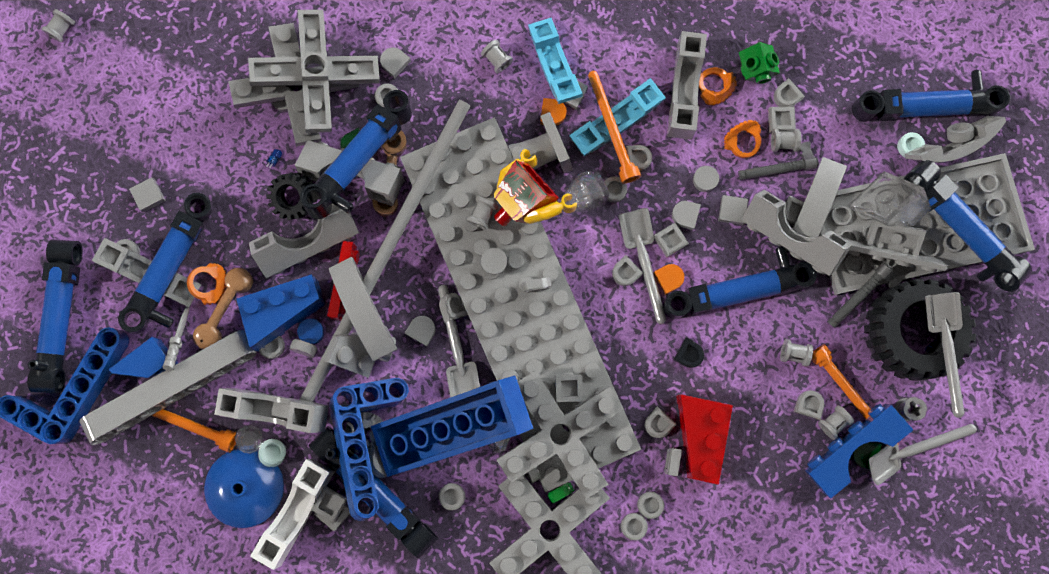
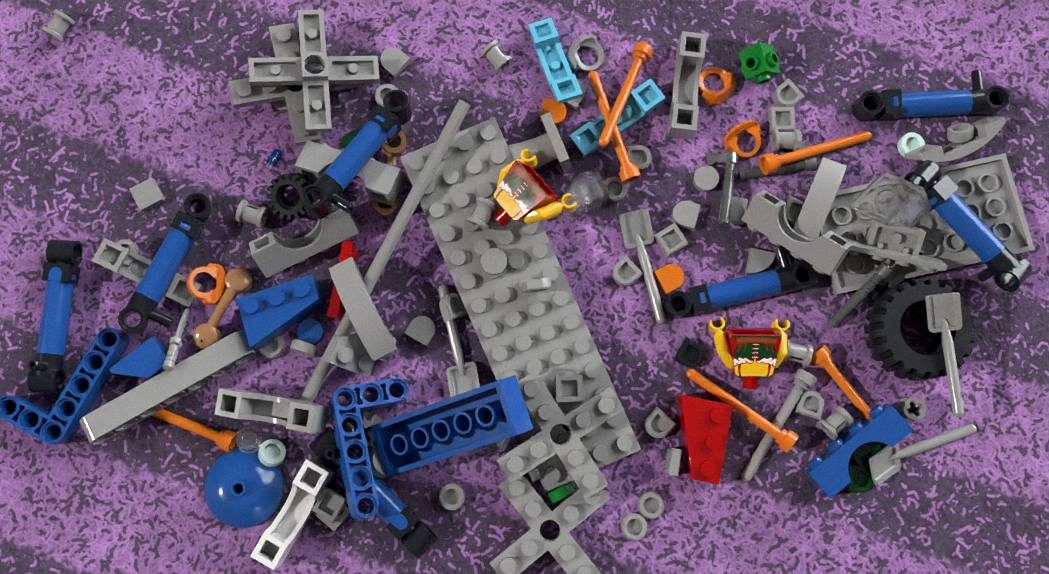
(252, 214): none -> light grey bush
(584, 41): none -> light grey piece
(641, 54): none -> orange piece
(730, 161): none -> dark grey piece
(751, 351): none -> torso
(758, 260): none -> light grey tile
(772, 162): none -> orange piece
(783, 437): none -> orange piece
(802, 382): none -> light grey piece
(860, 479): none -> dark green tile

